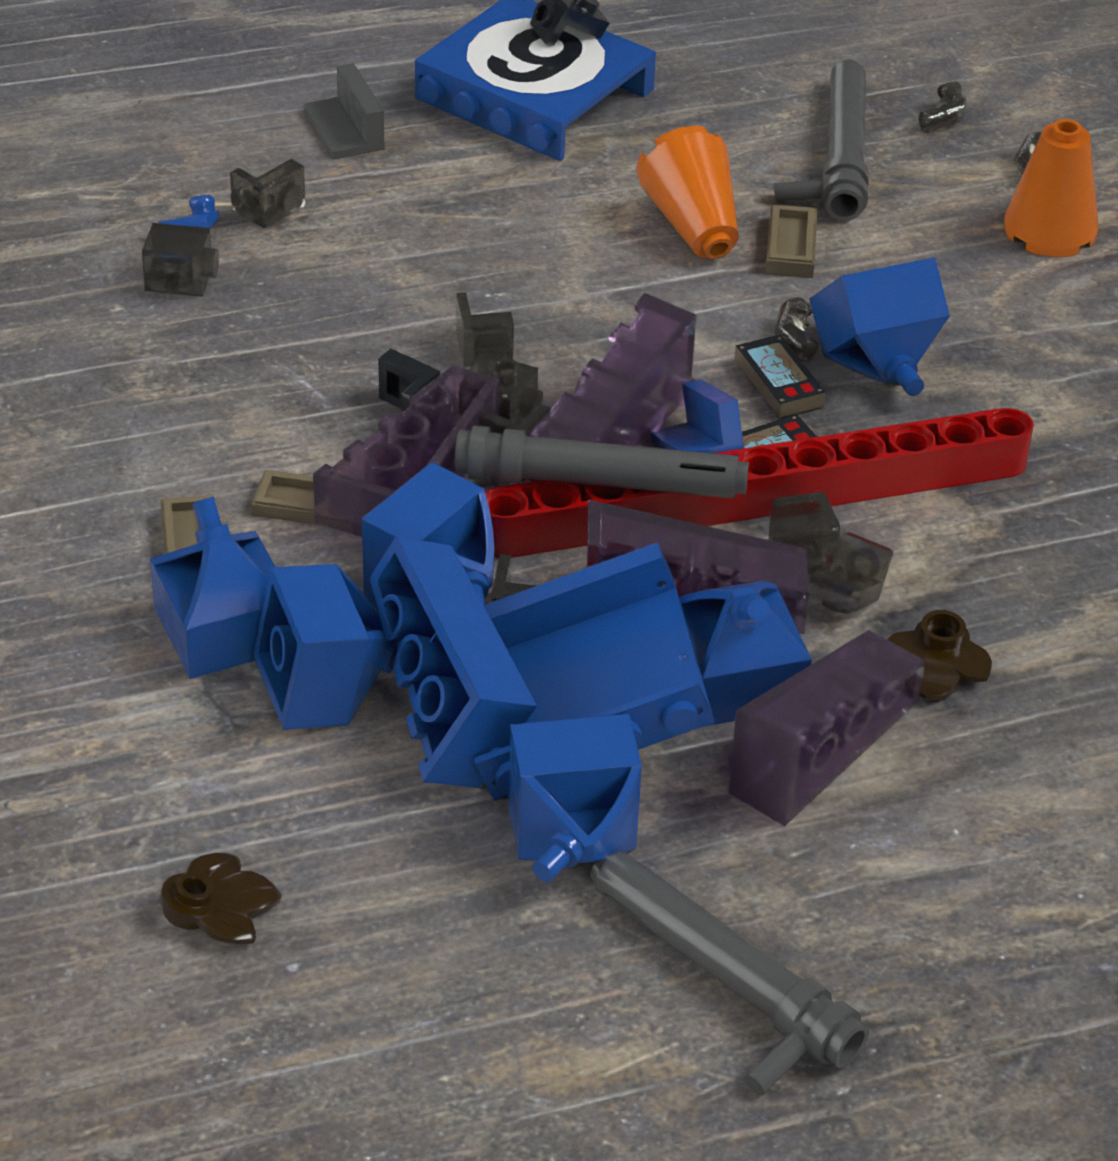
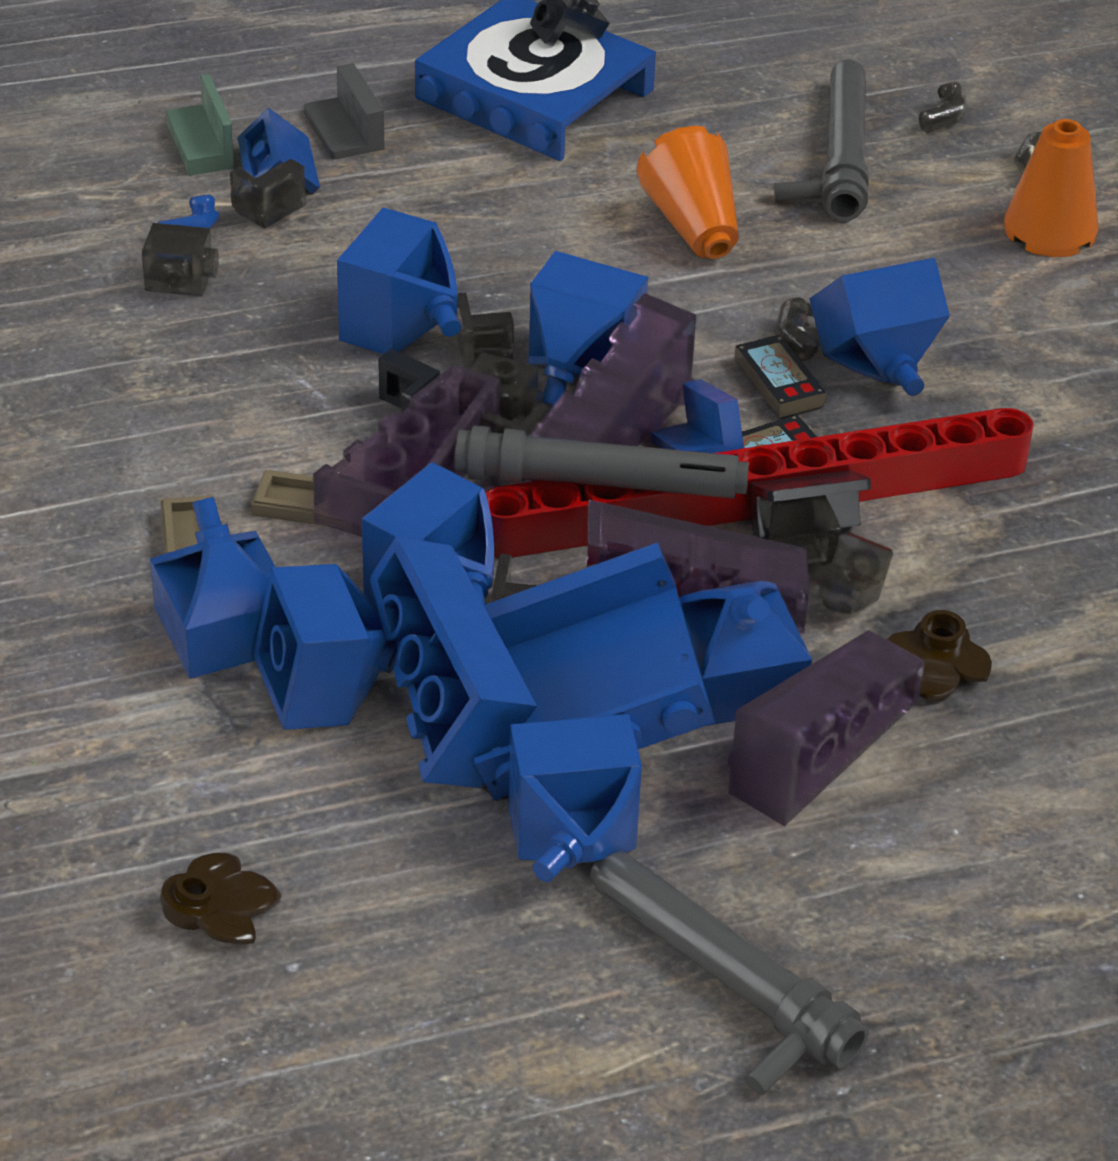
(203, 132): none -> sand green panel
(273, 141): none -> blue panel
(396, 284): none -> blue piece
(574, 313): none -> blue piece
(791, 241): dark tan tile -> none
(840, 488): none -> black panel

